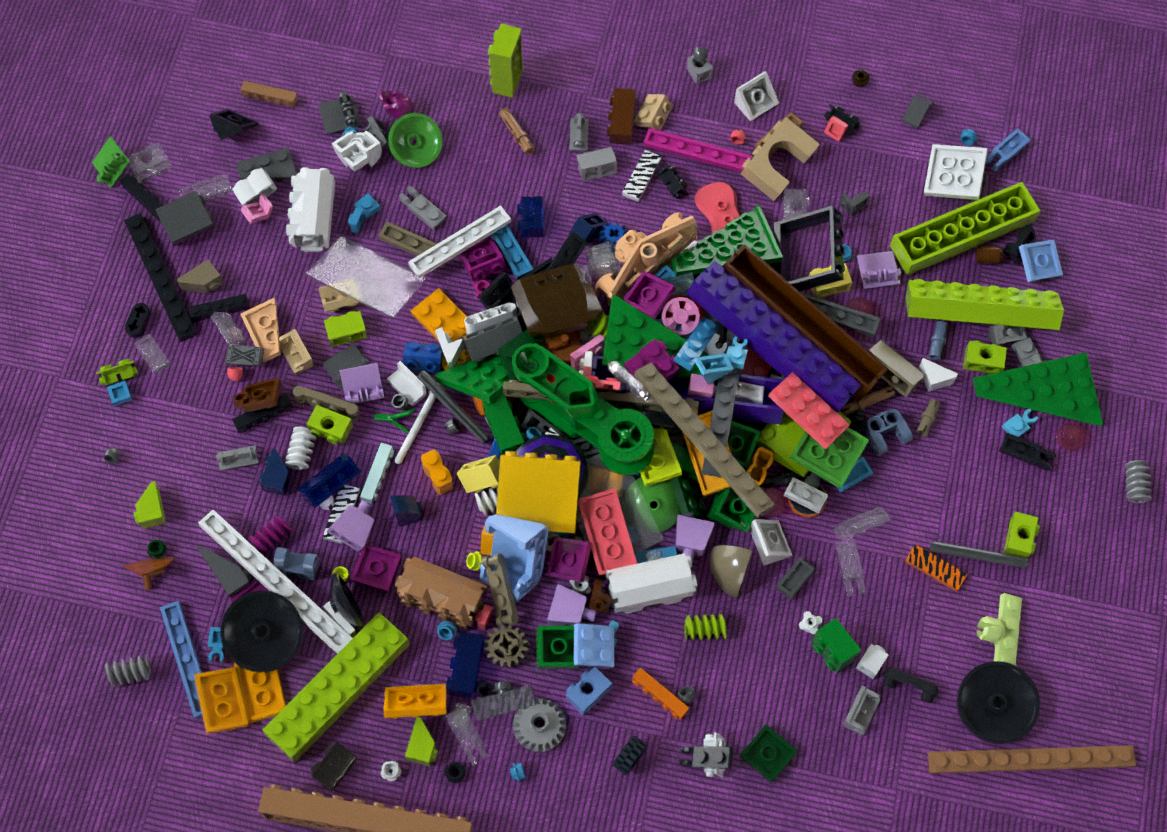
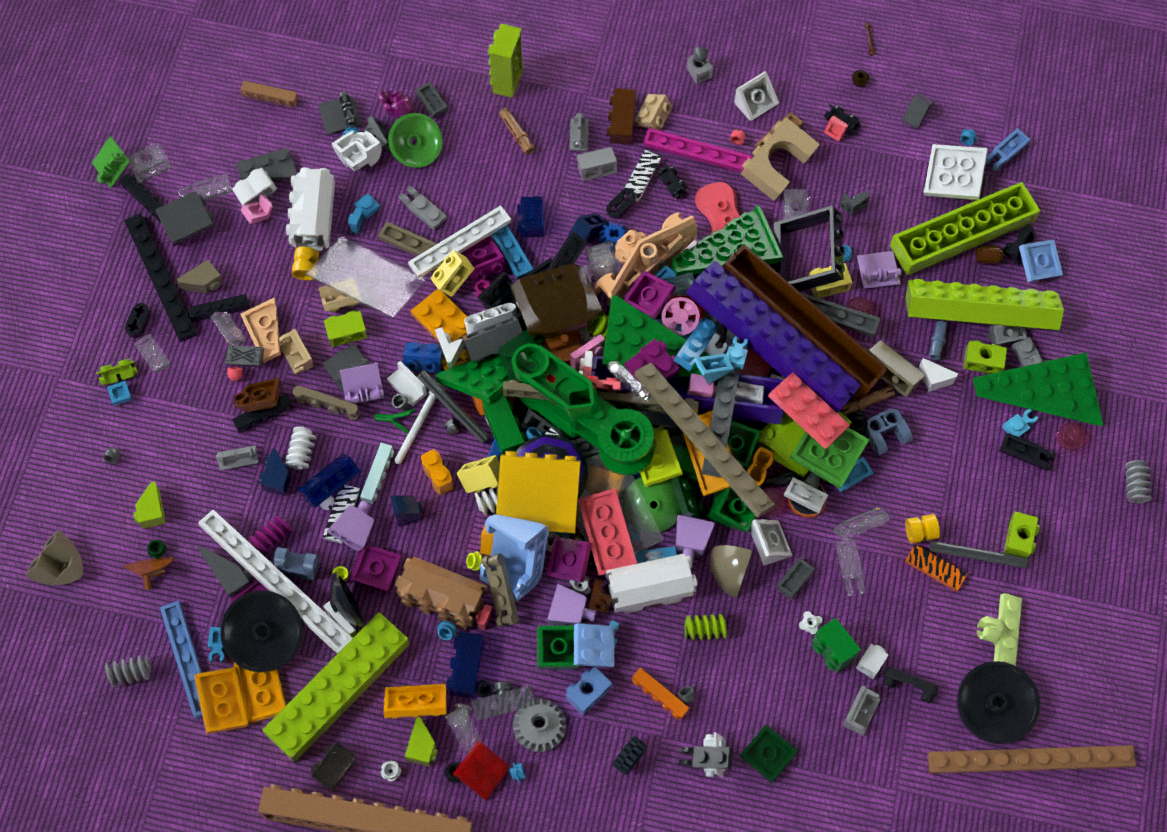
(57, 563): none -> dark tan brick
(229, 123): black slope -> none
(303, 261): none -> yellow wheel
(322, 417): lime brick -> none
(431, 100): none -> dark grey plate
(452, 273): none -> light yellow brick
(481, 770): none -> red plate
(513, 645): dark tan gear -> none
(618, 201): none -> black beam
(871, 51): none -> reddish brown hinge
(924, 528): none -> yellow wheel
(928, 417): dark tan pin -> none

